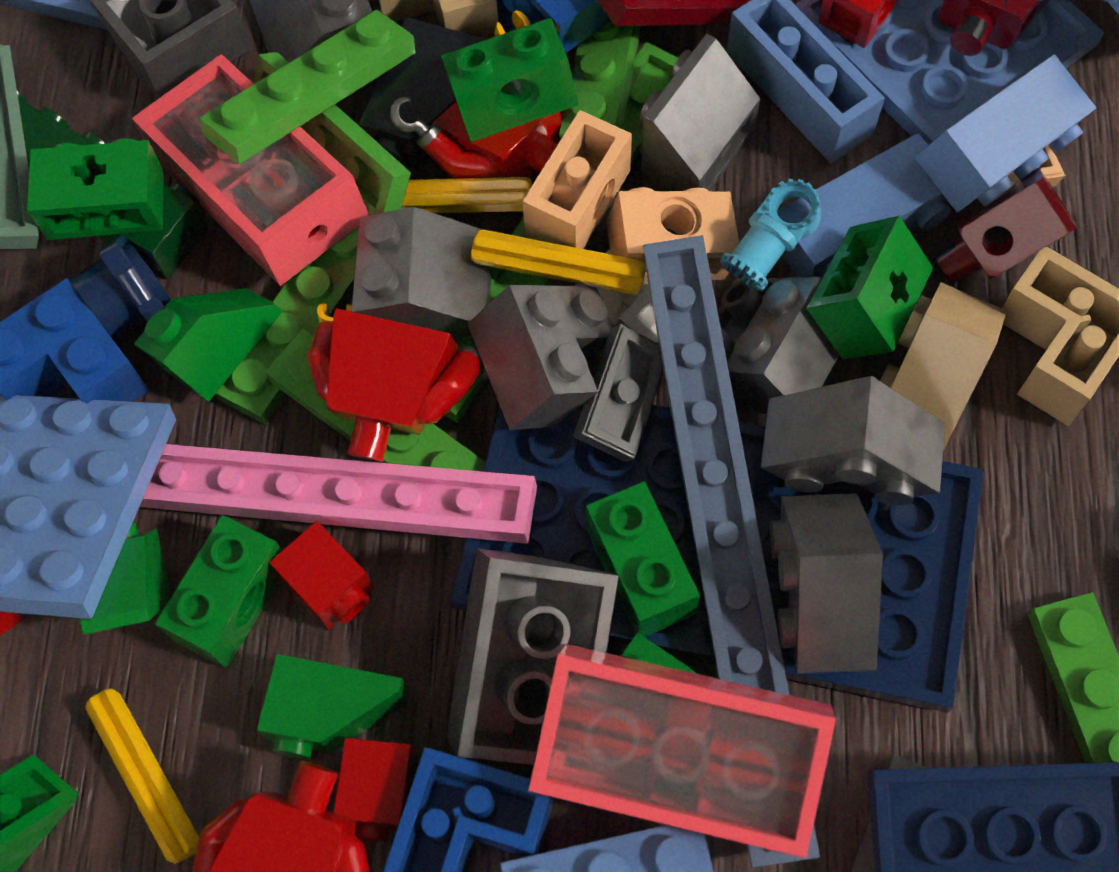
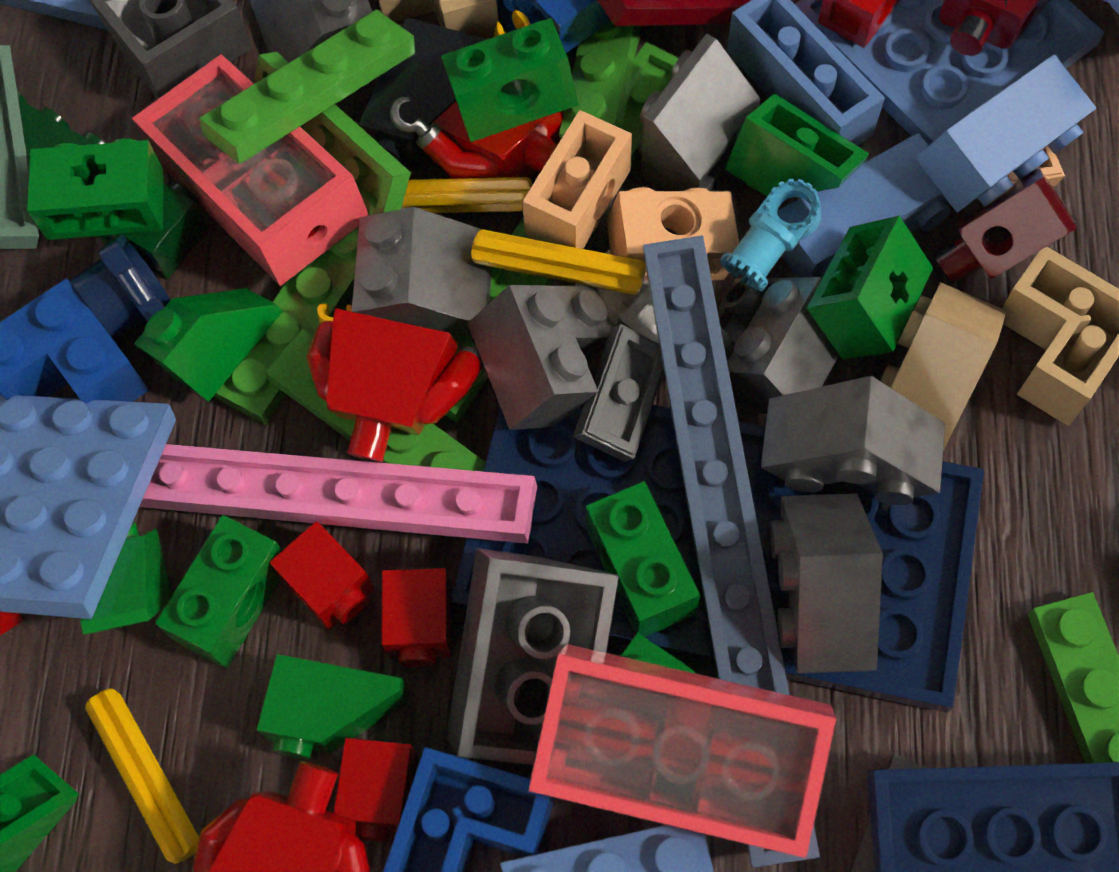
(416, 616): none -> red brick
(787, 144): none -> green slope

